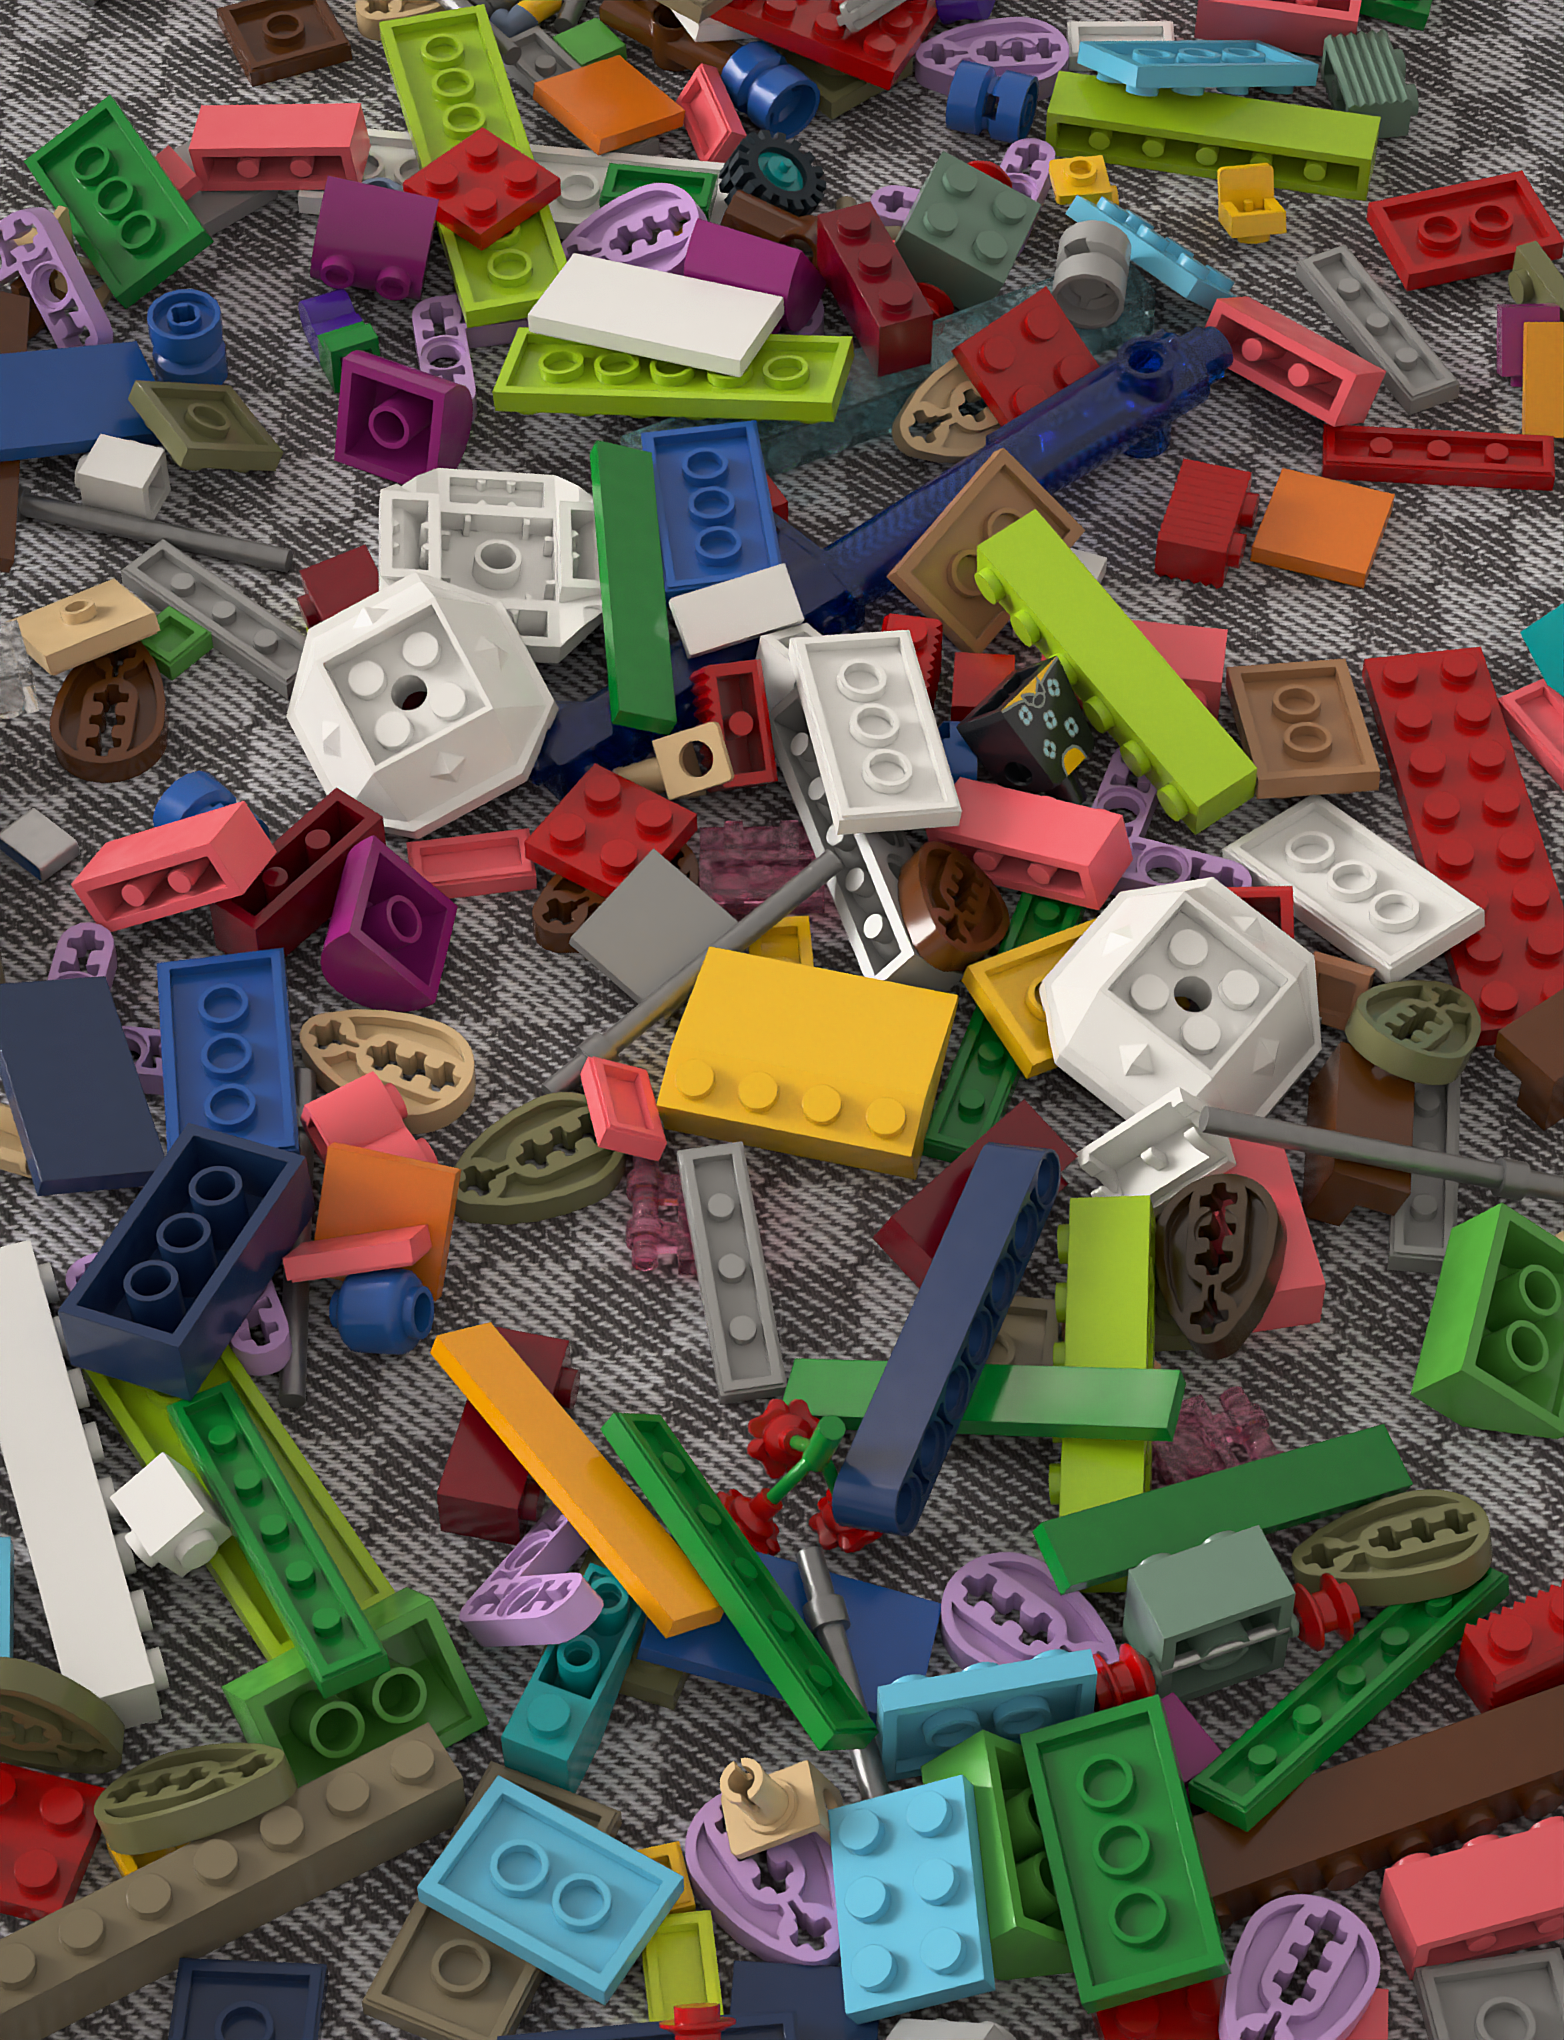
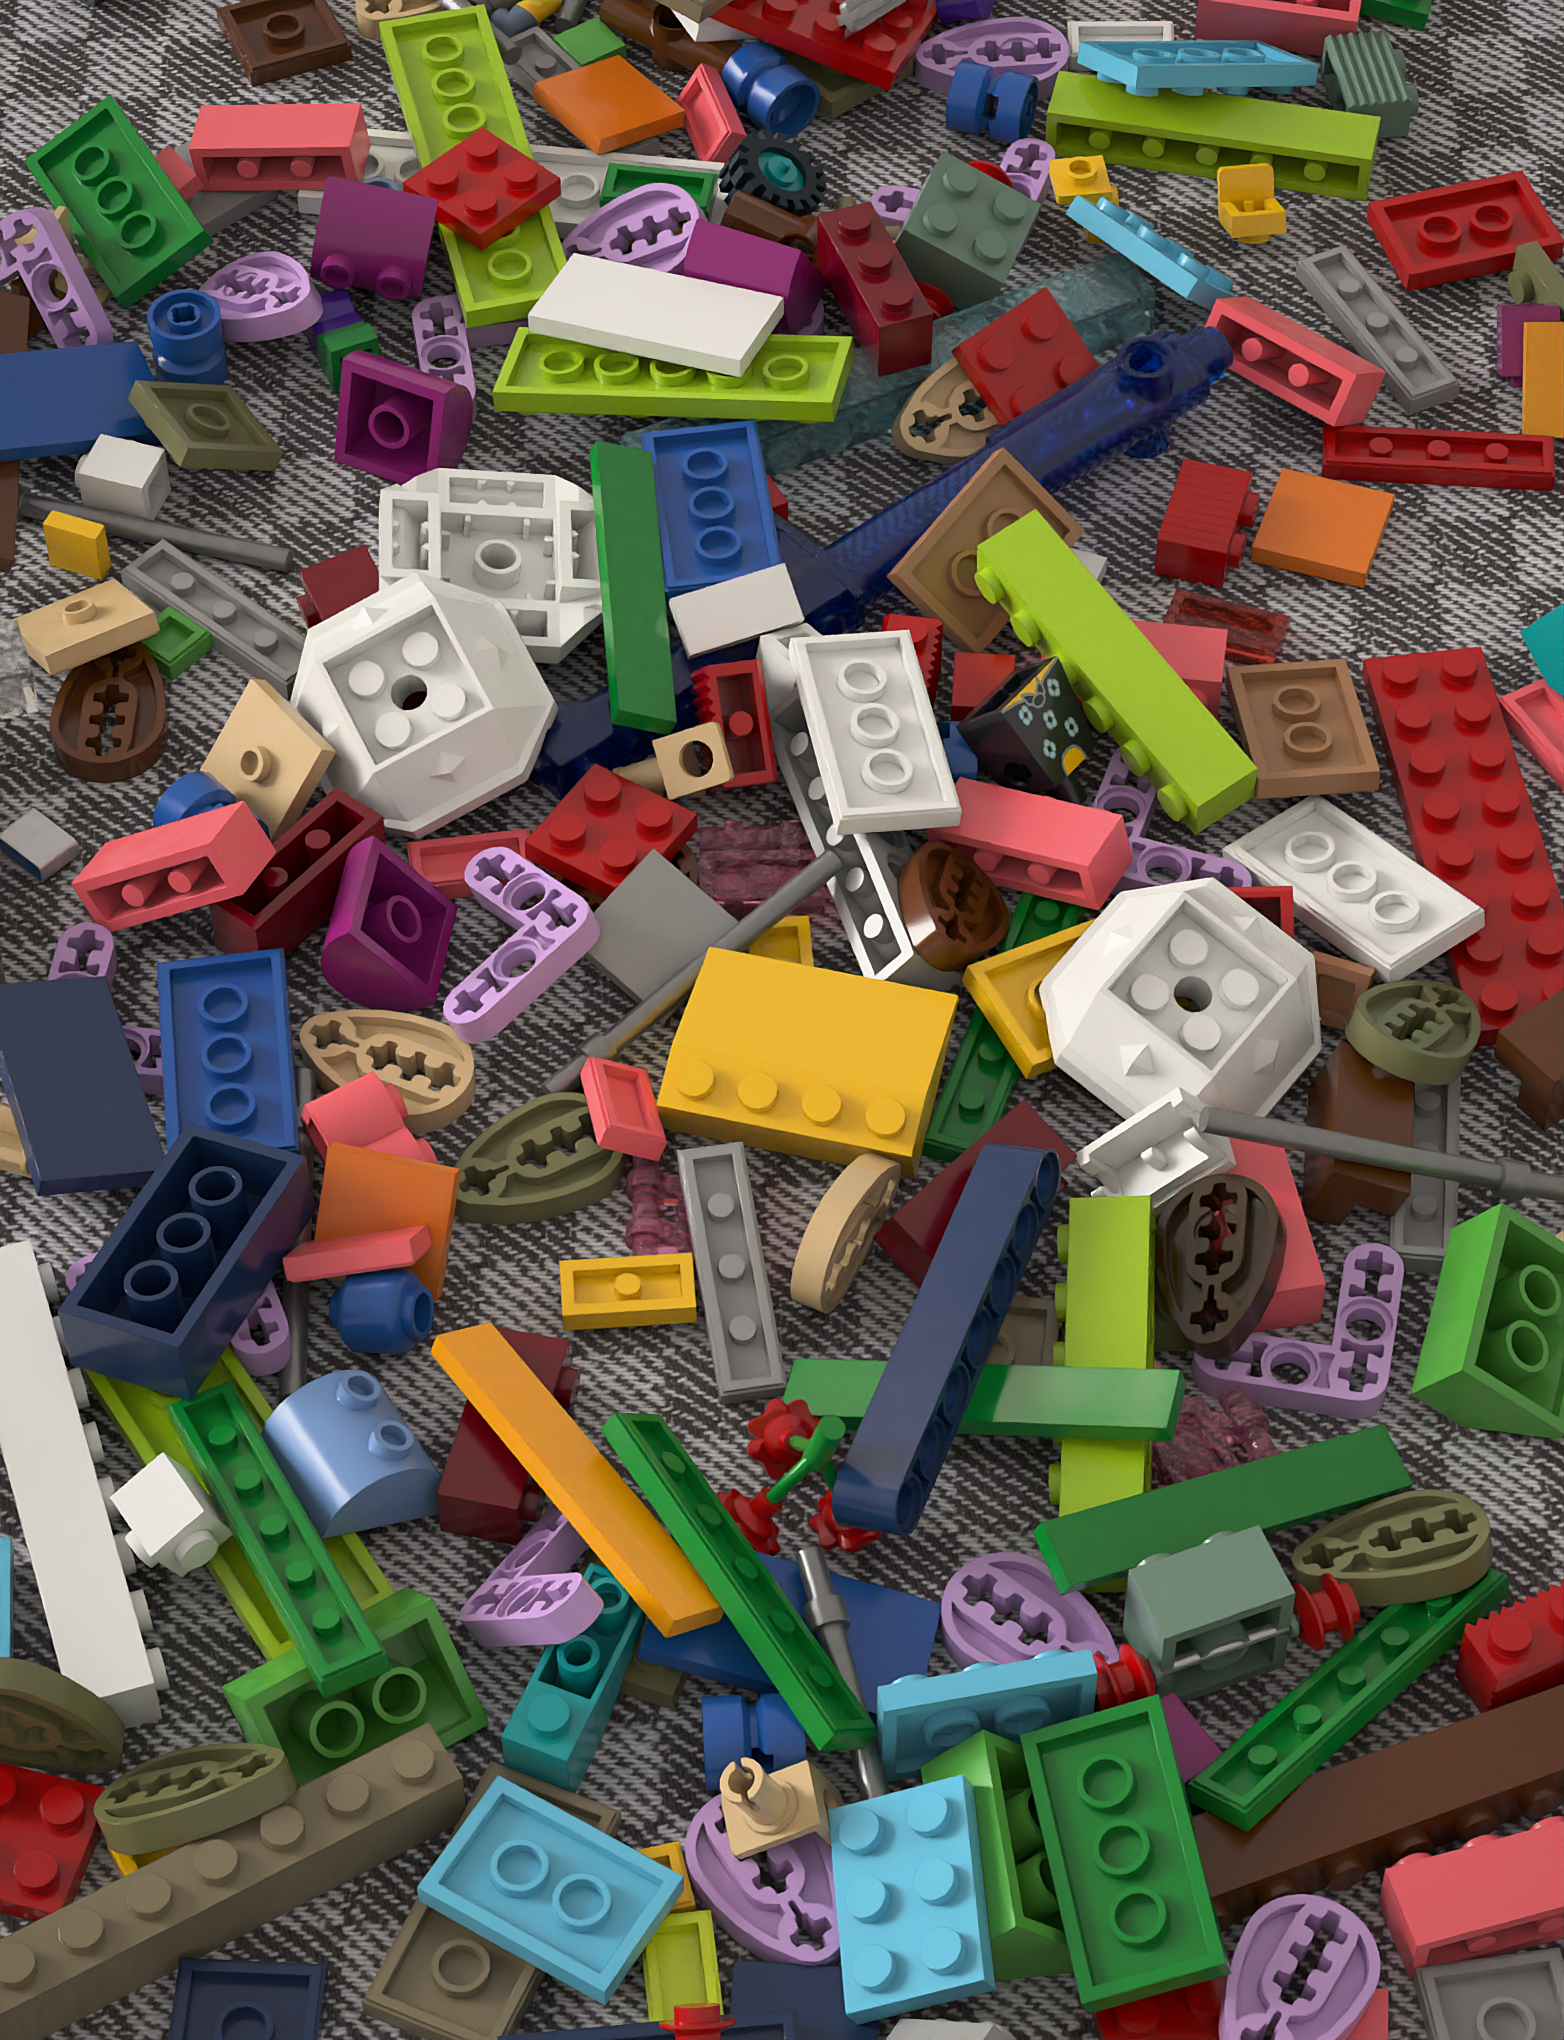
(77, 545): none -> yellow tile
(264, 297): none -> lavender piece
(269, 757): none -> tan plate
(351, 1455): none -> medium blue brick
(536, 940): none -> lavender beam
(627, 1291): none -> yellow plate
(758, 1732): none -> blue wheel
(843, 1231): none -> tan piece
(1092, 273): light grey wheel -> none
(1252, 635): none -> clear red tile
(1327, 1366): none -> lavender beam

